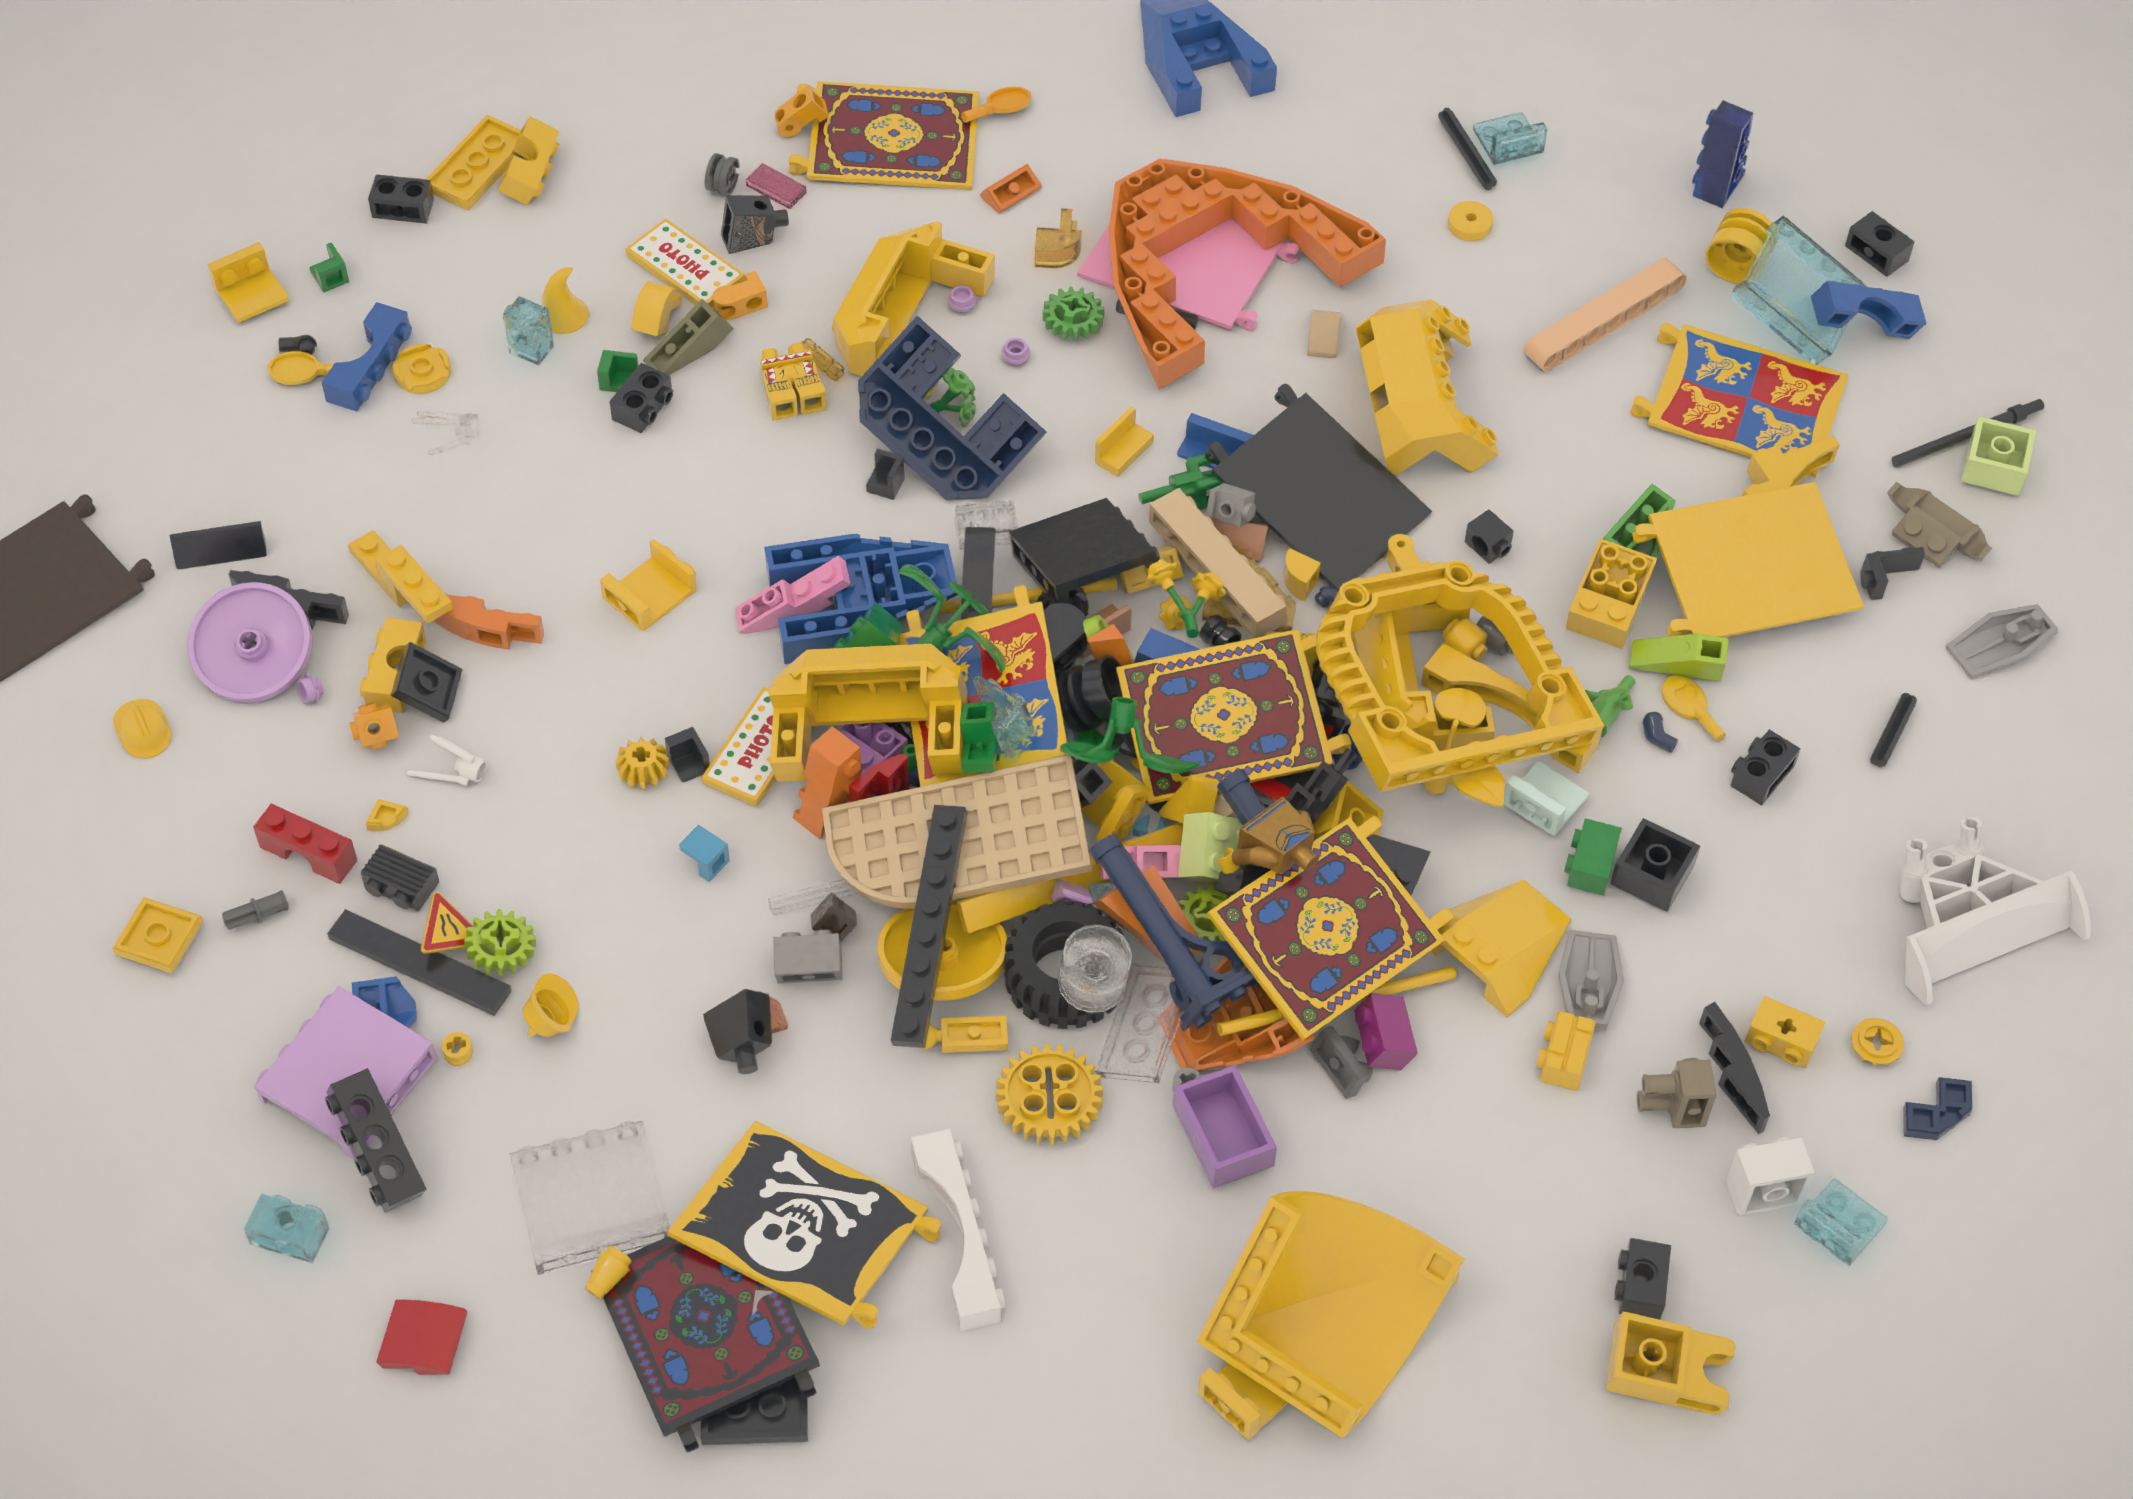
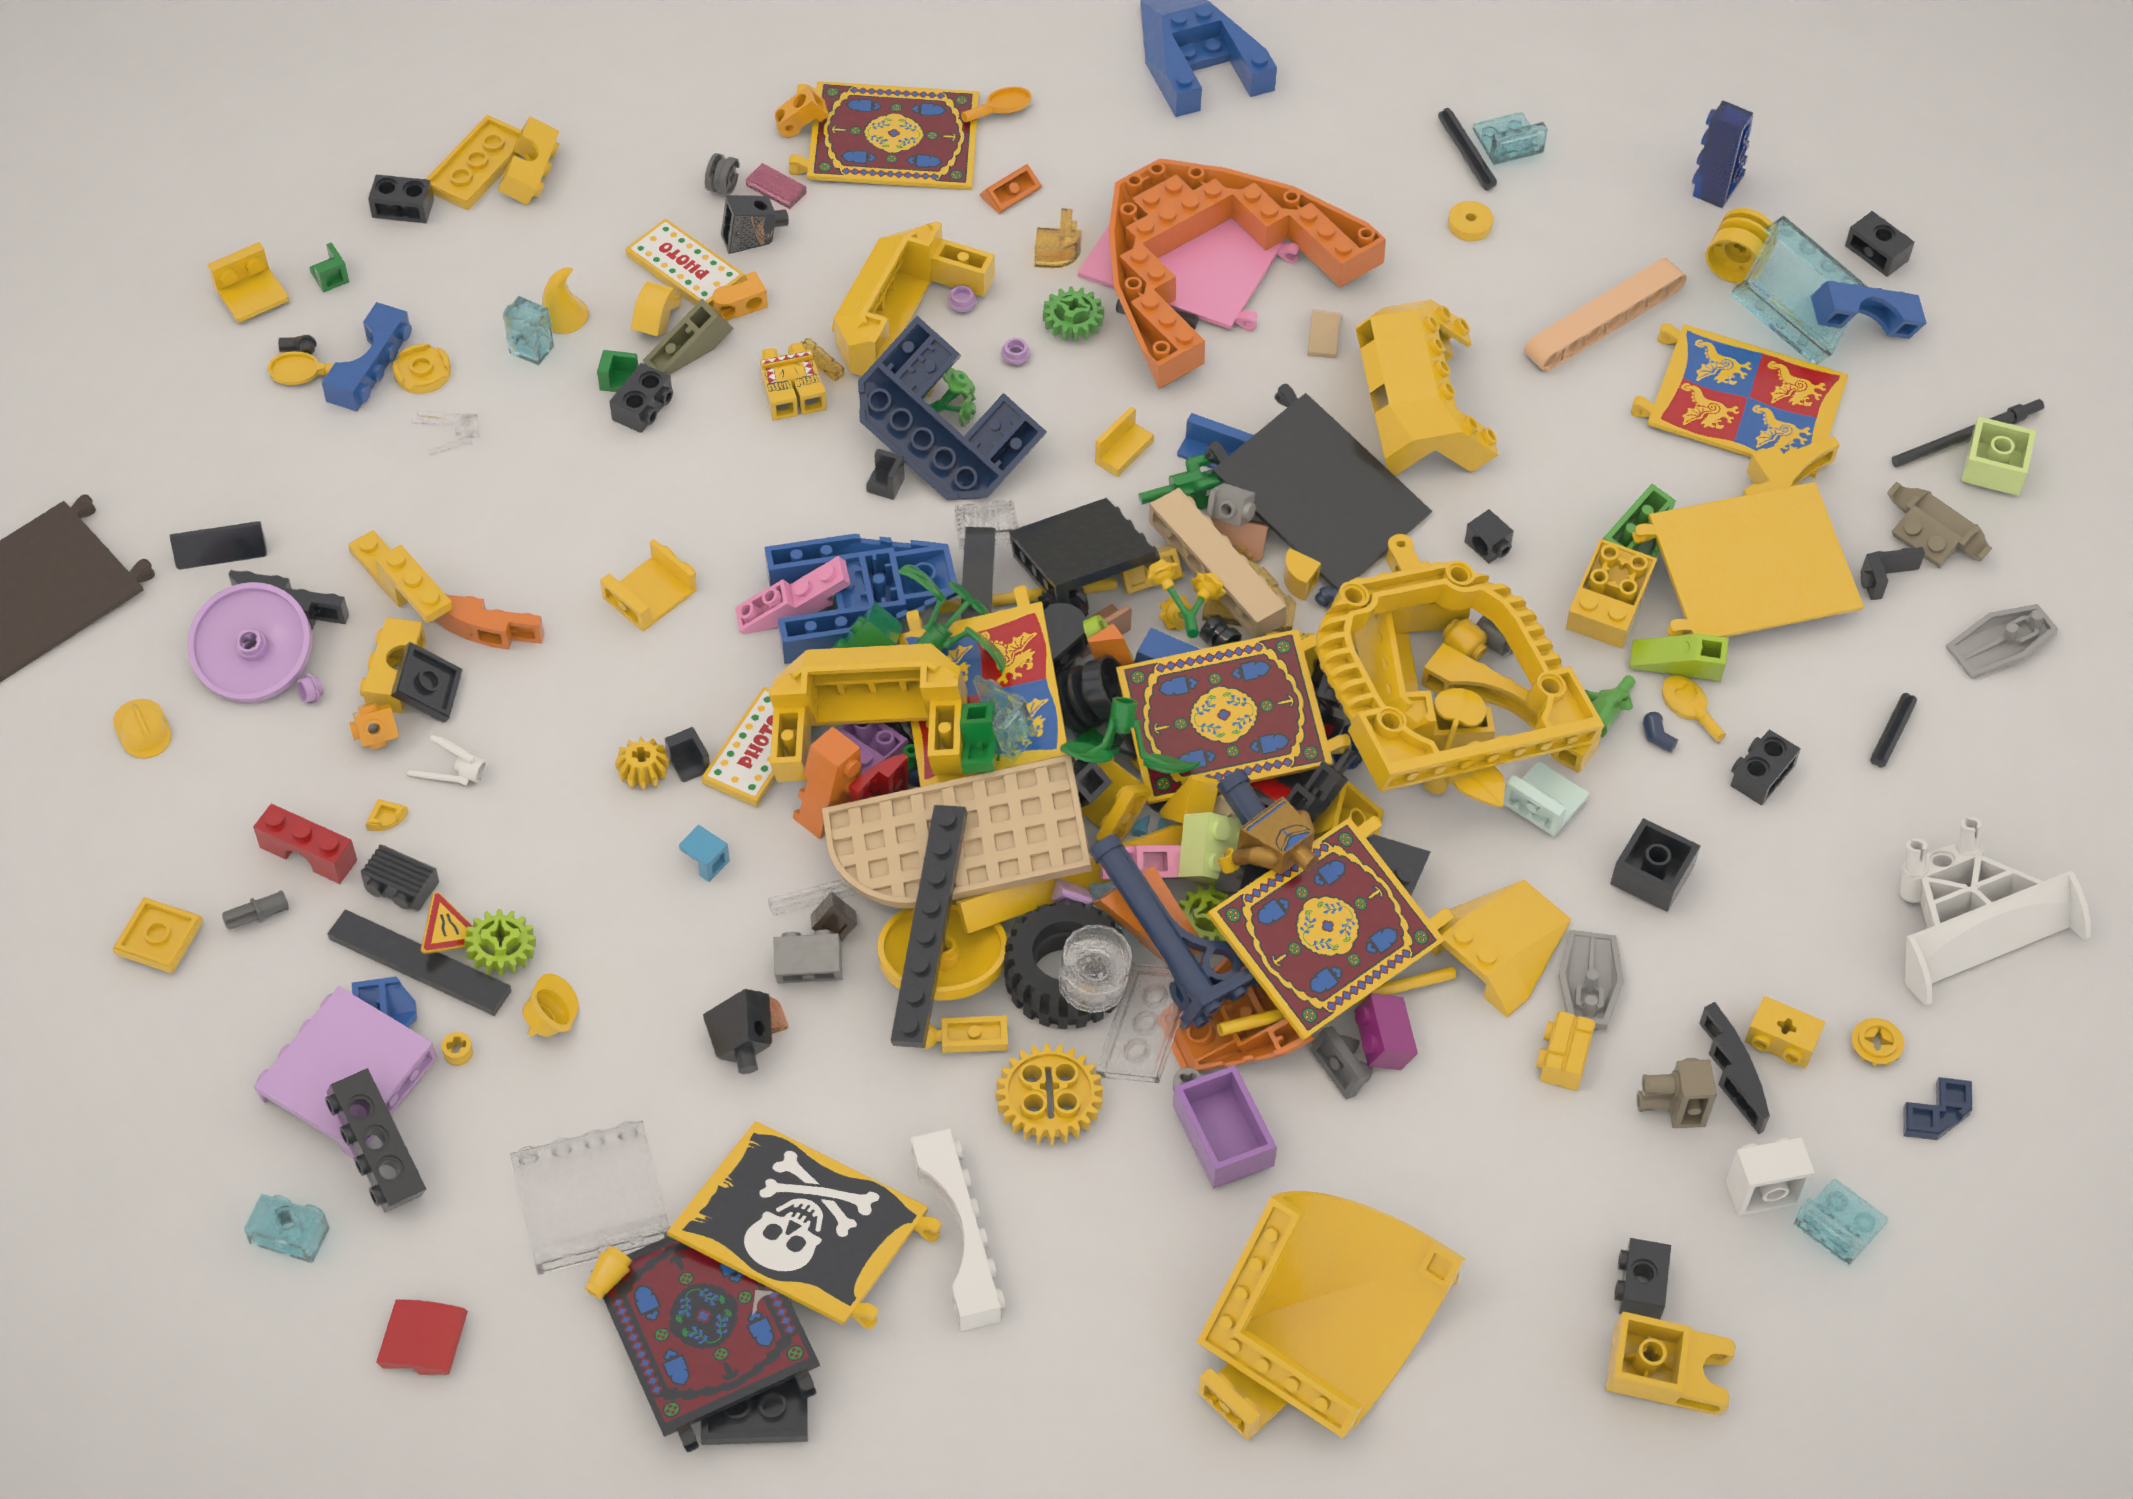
(1593, 857): green brick -> none

